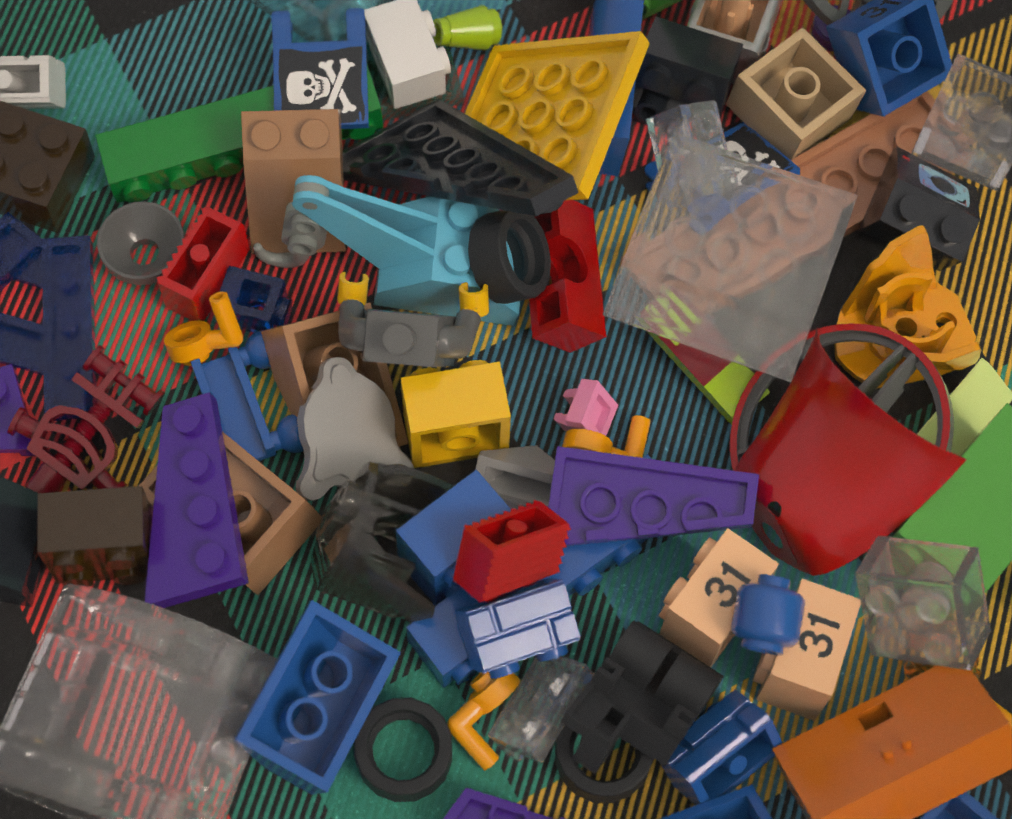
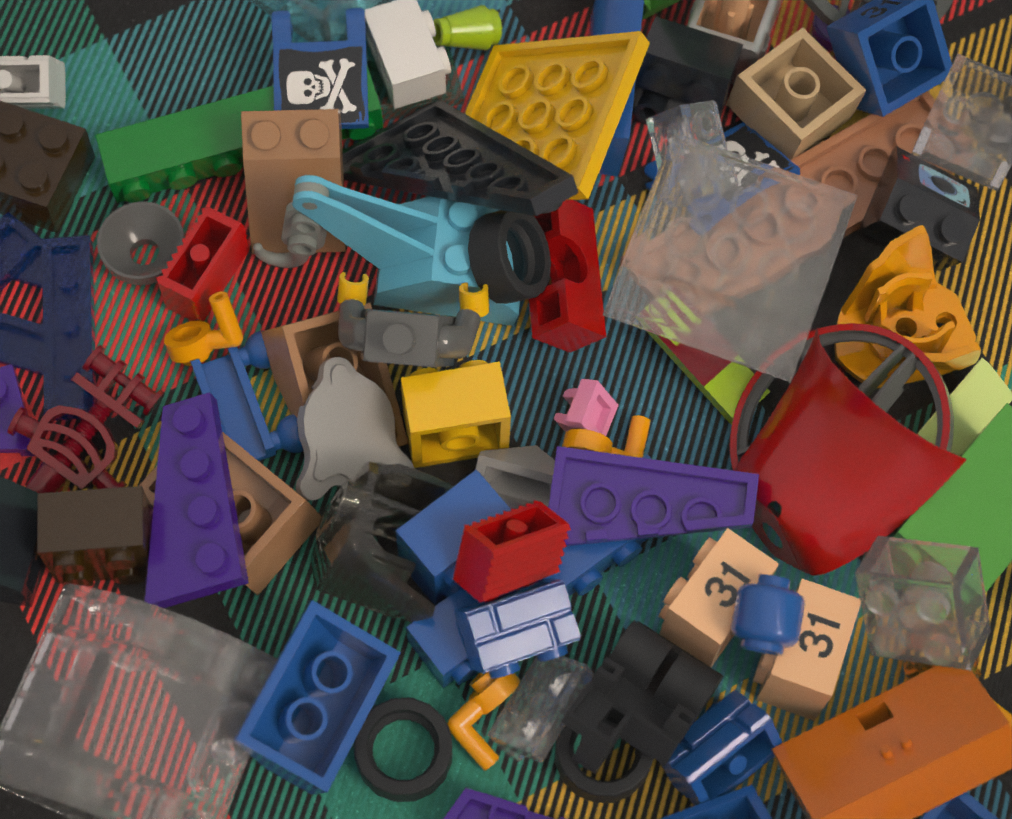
(253, 289): clear blue brick -> none

